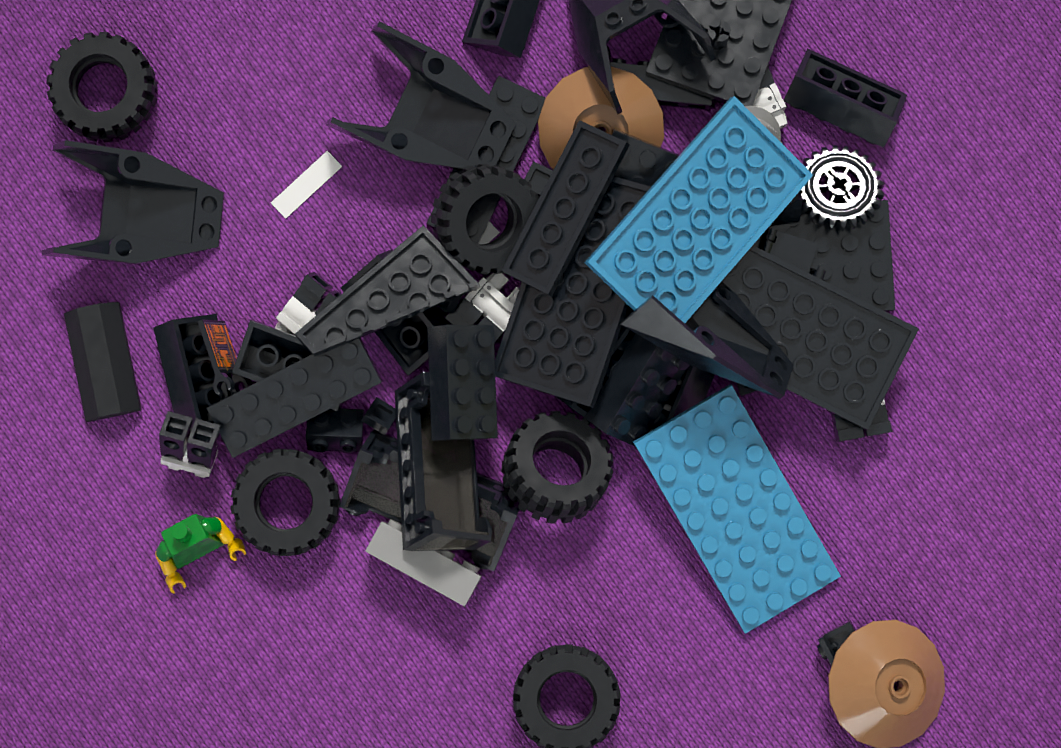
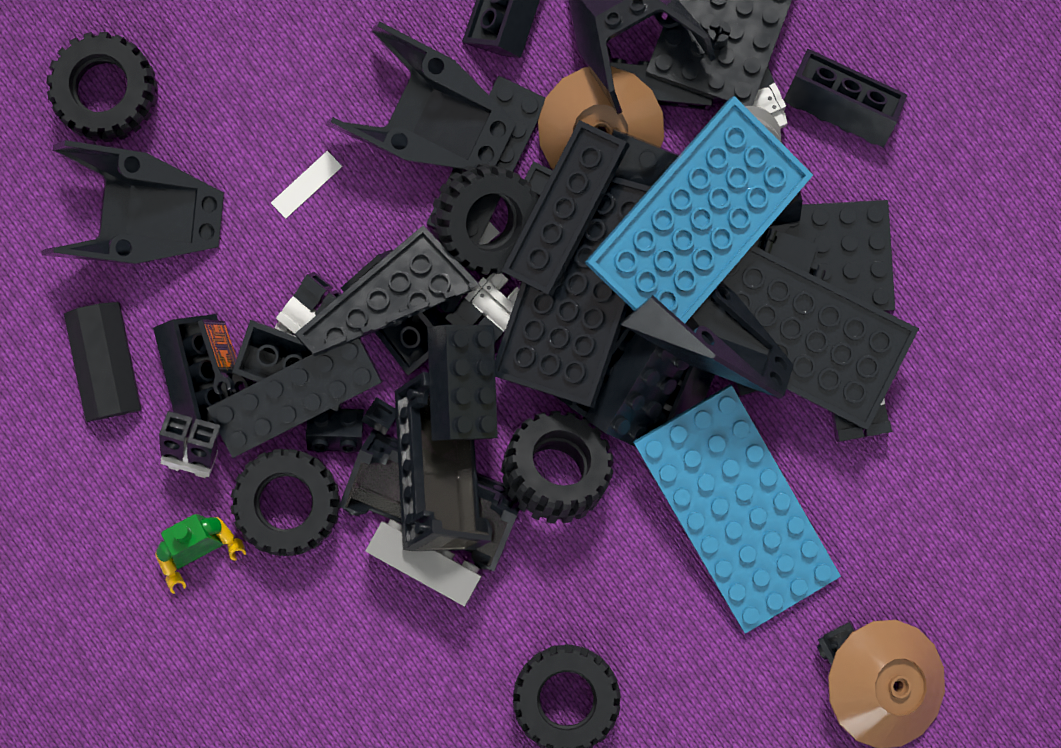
(831, 206): gear -> none

